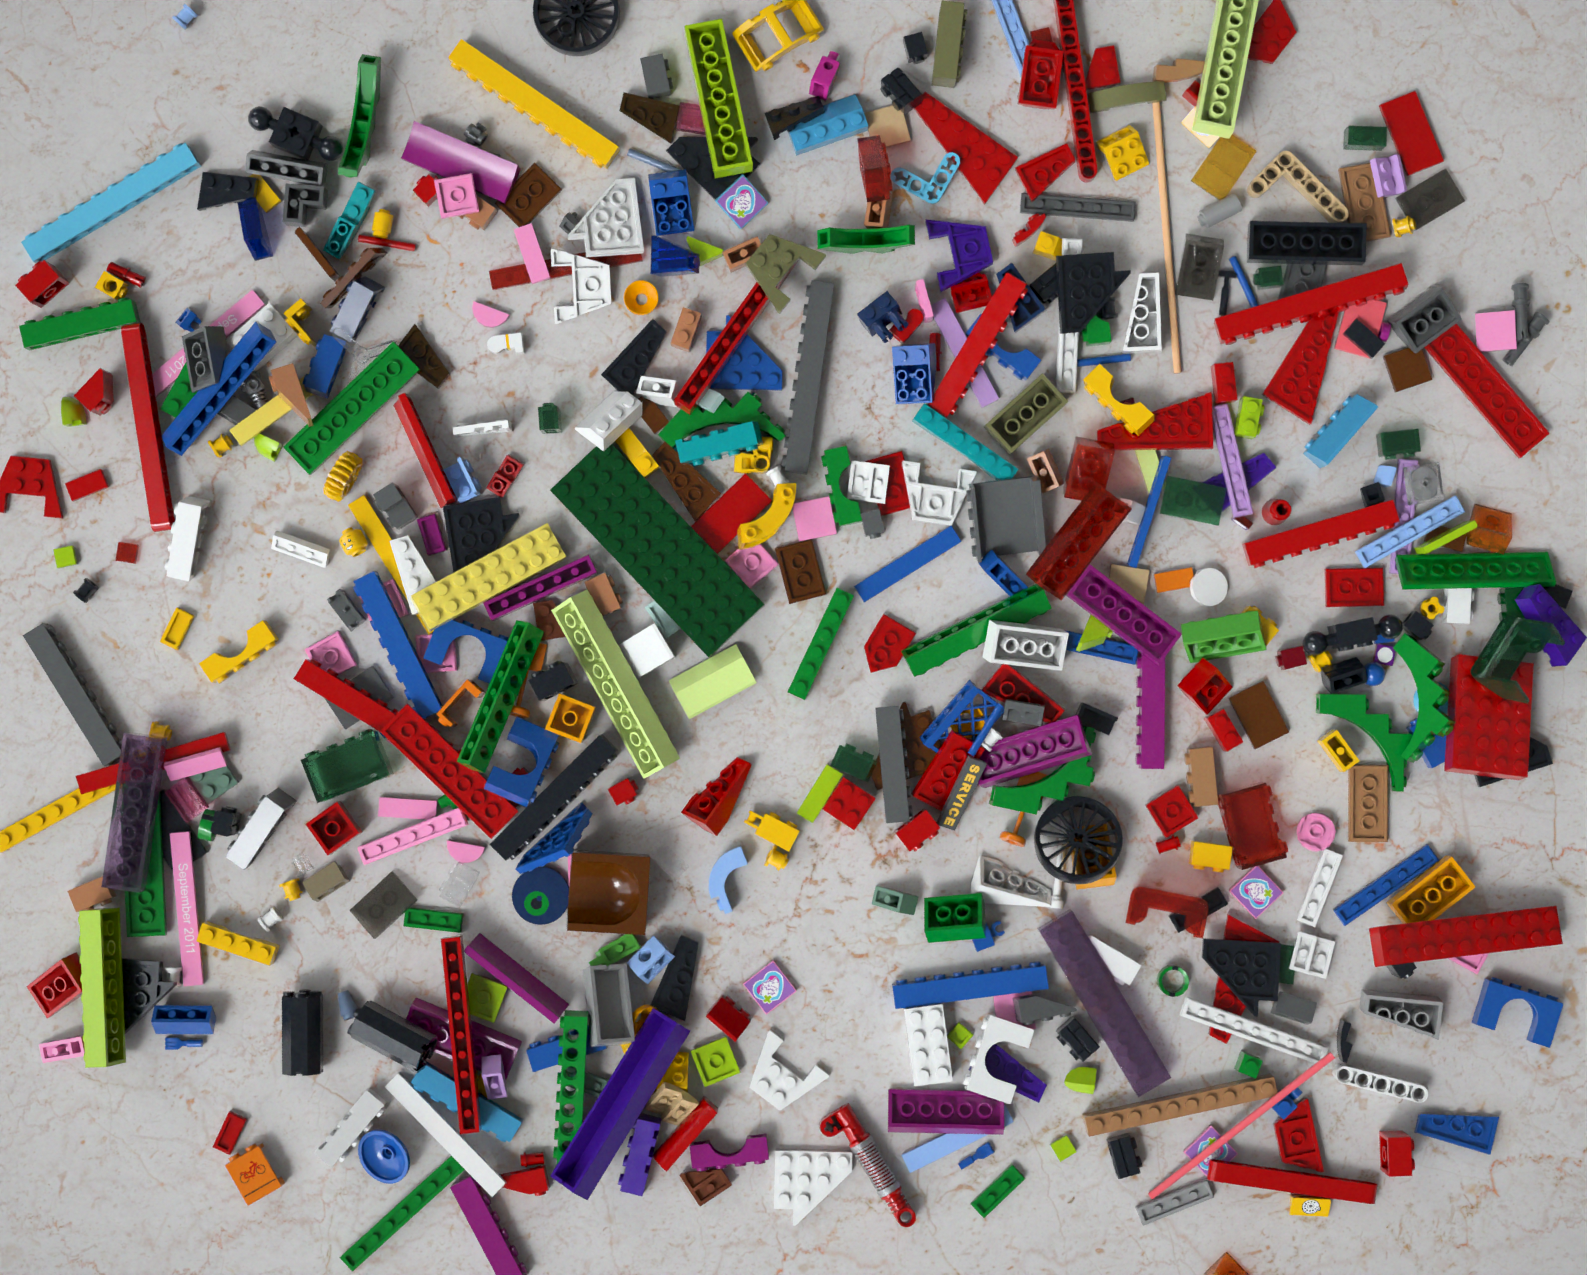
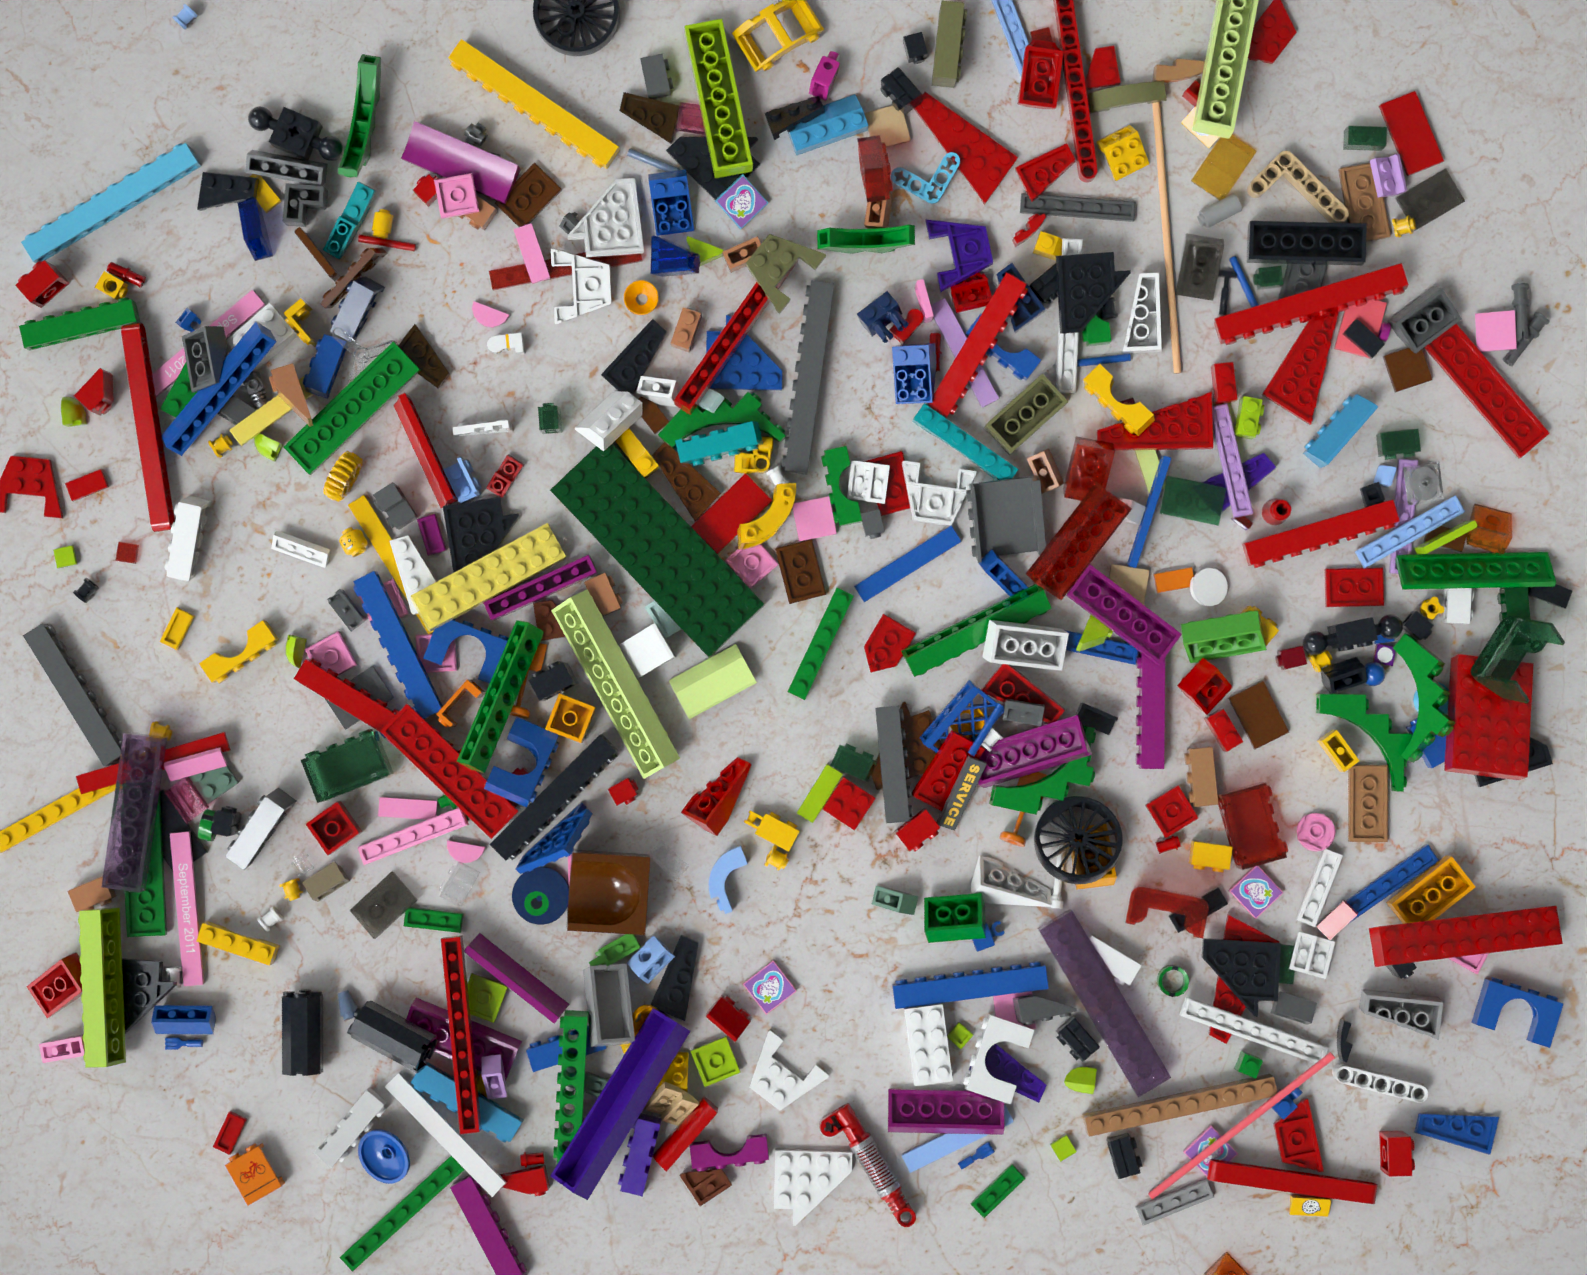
(295, 650): none -> lime brick
(1337, 920): none -> tile
(1540, 606): dark purple wedge -> none

